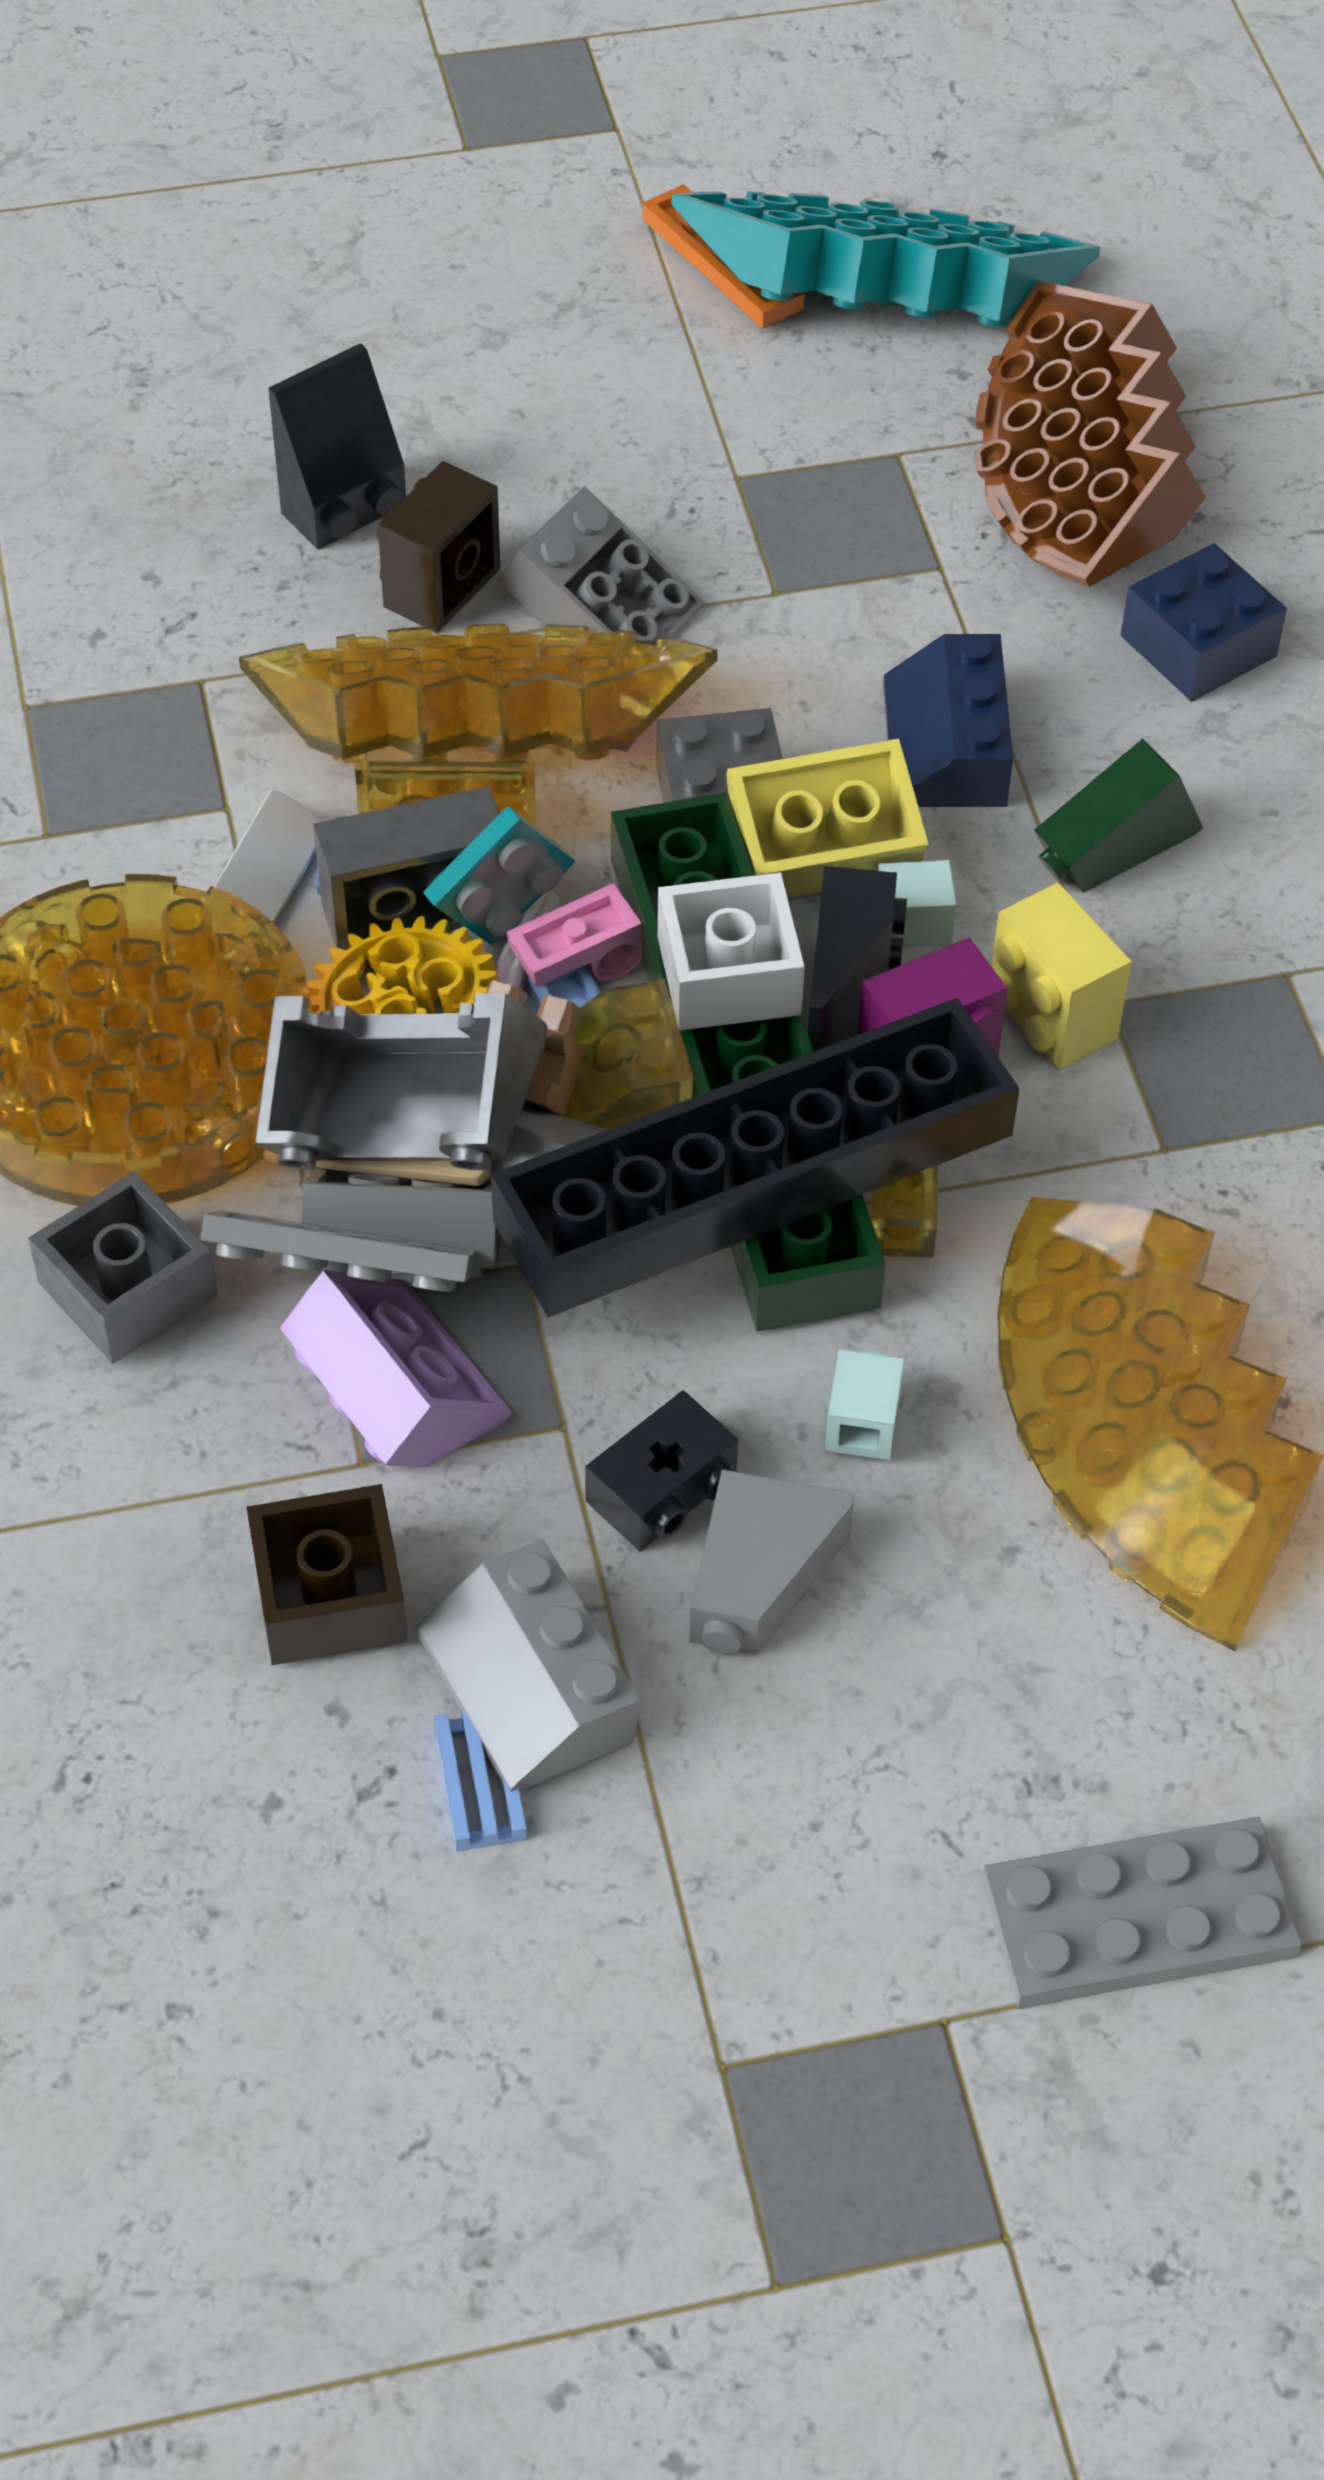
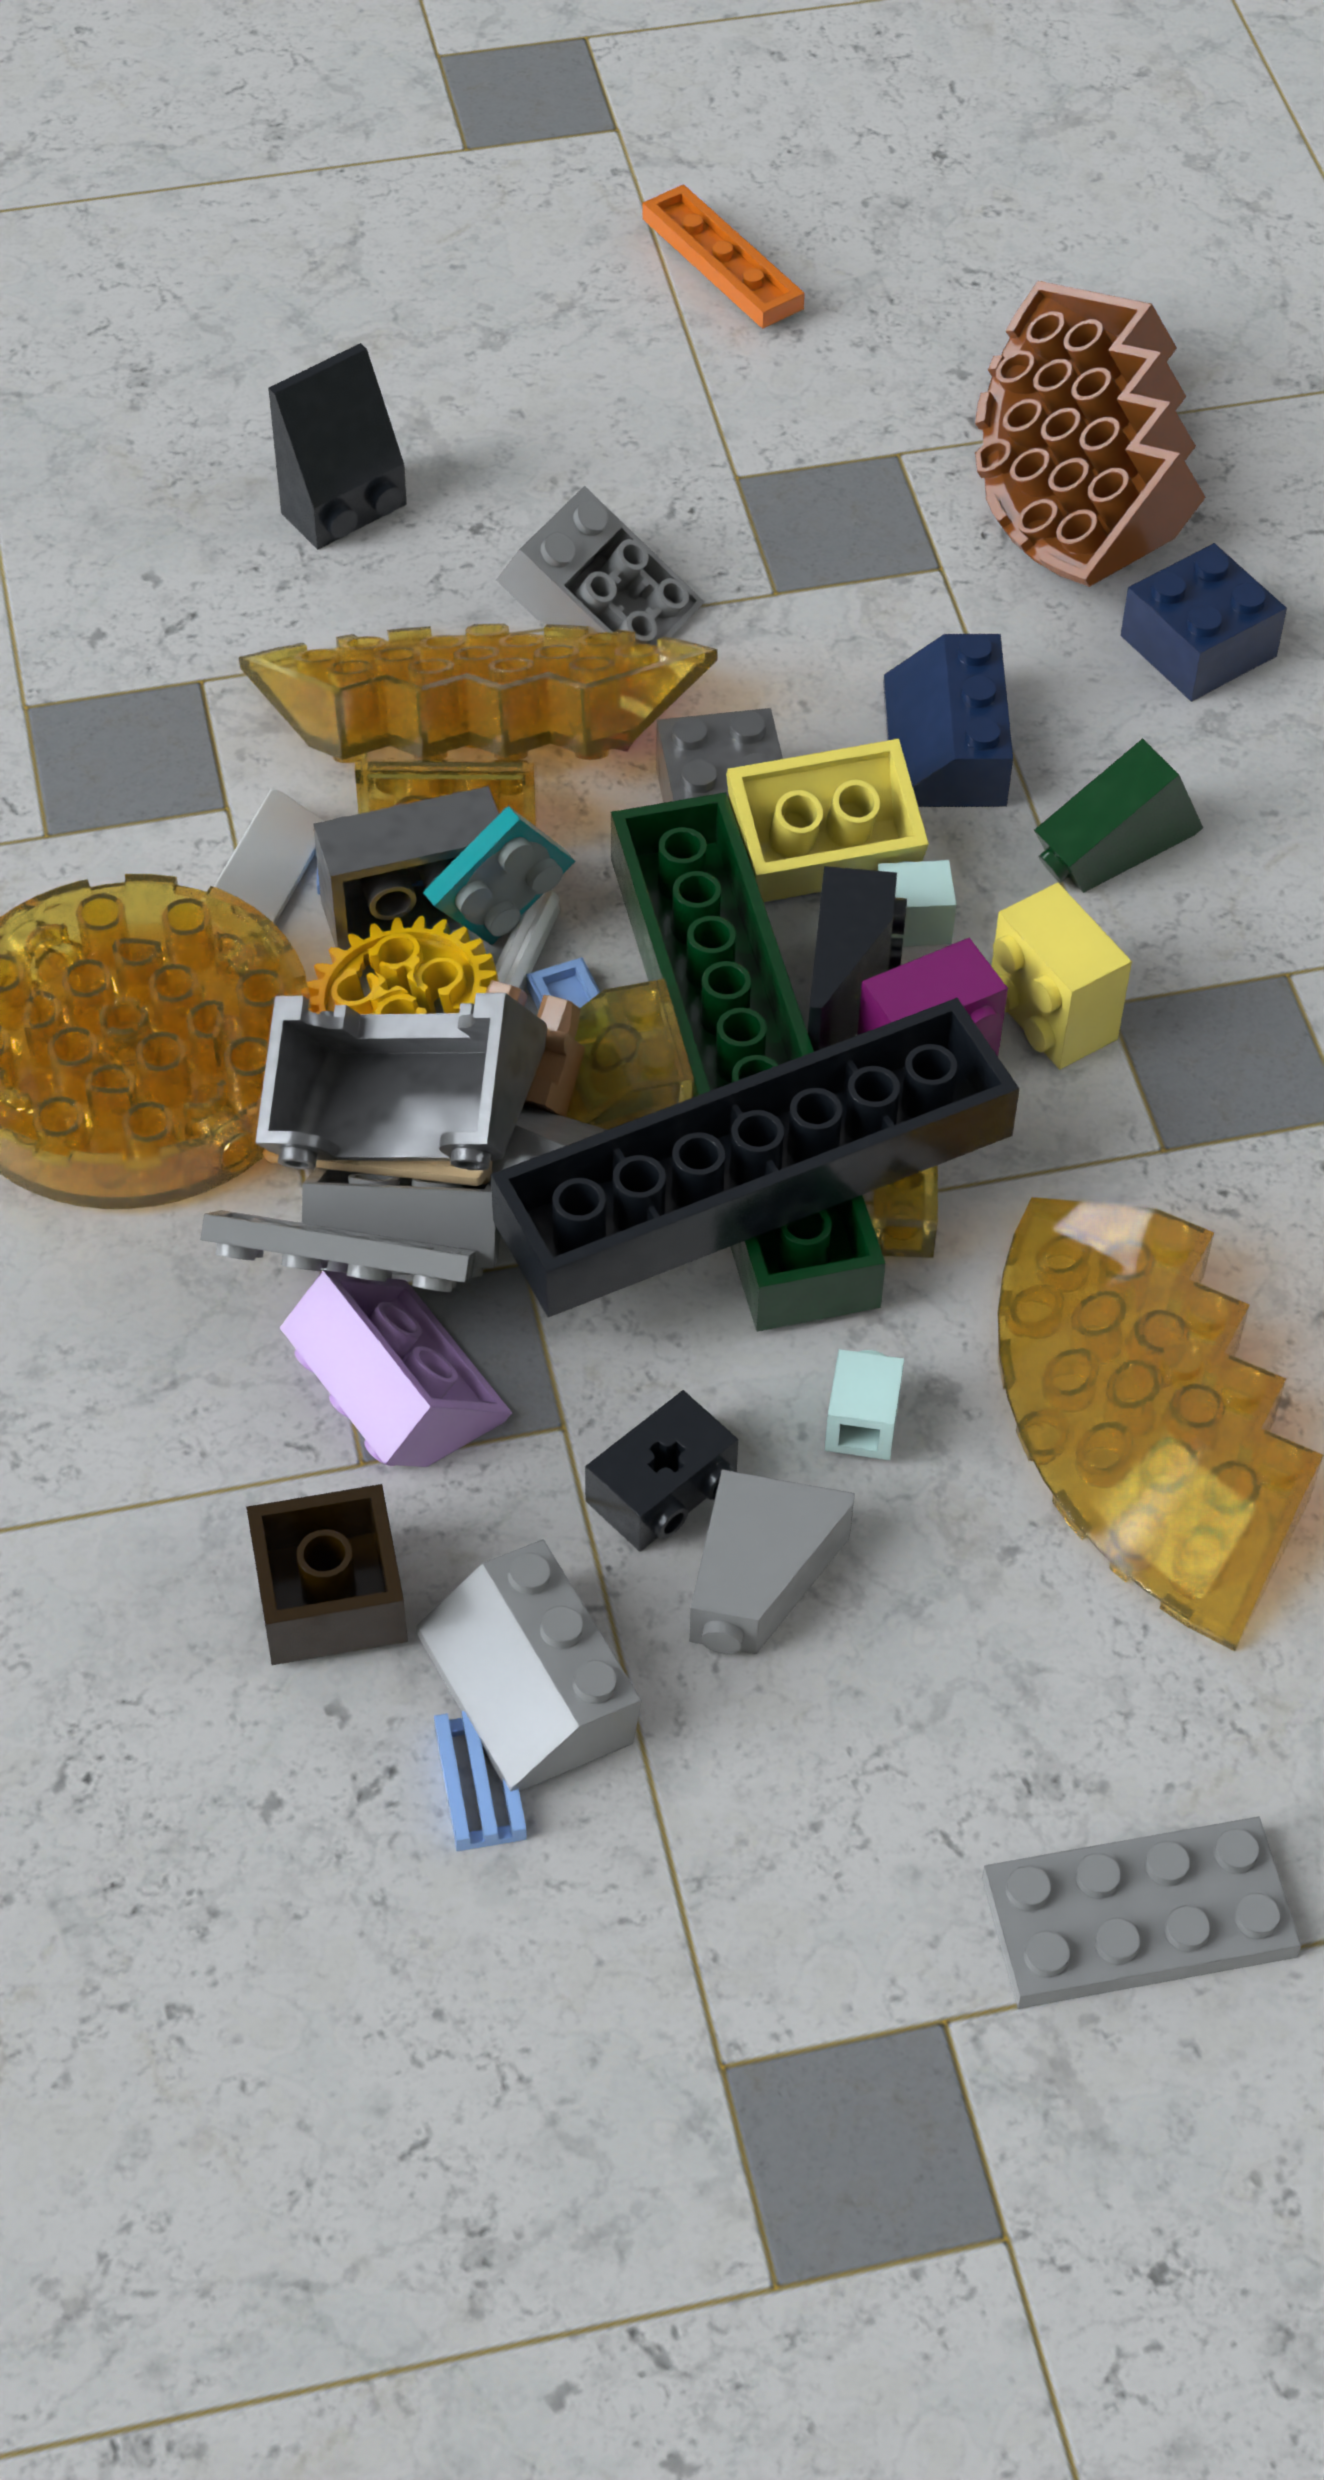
(123, 1266): flat silver brick -> none
(439, 546): dark brown brick -> none
(590, 931): bright pink plate -> none
(730, 951): white brick -> none
(880, 253): teal brick -> none

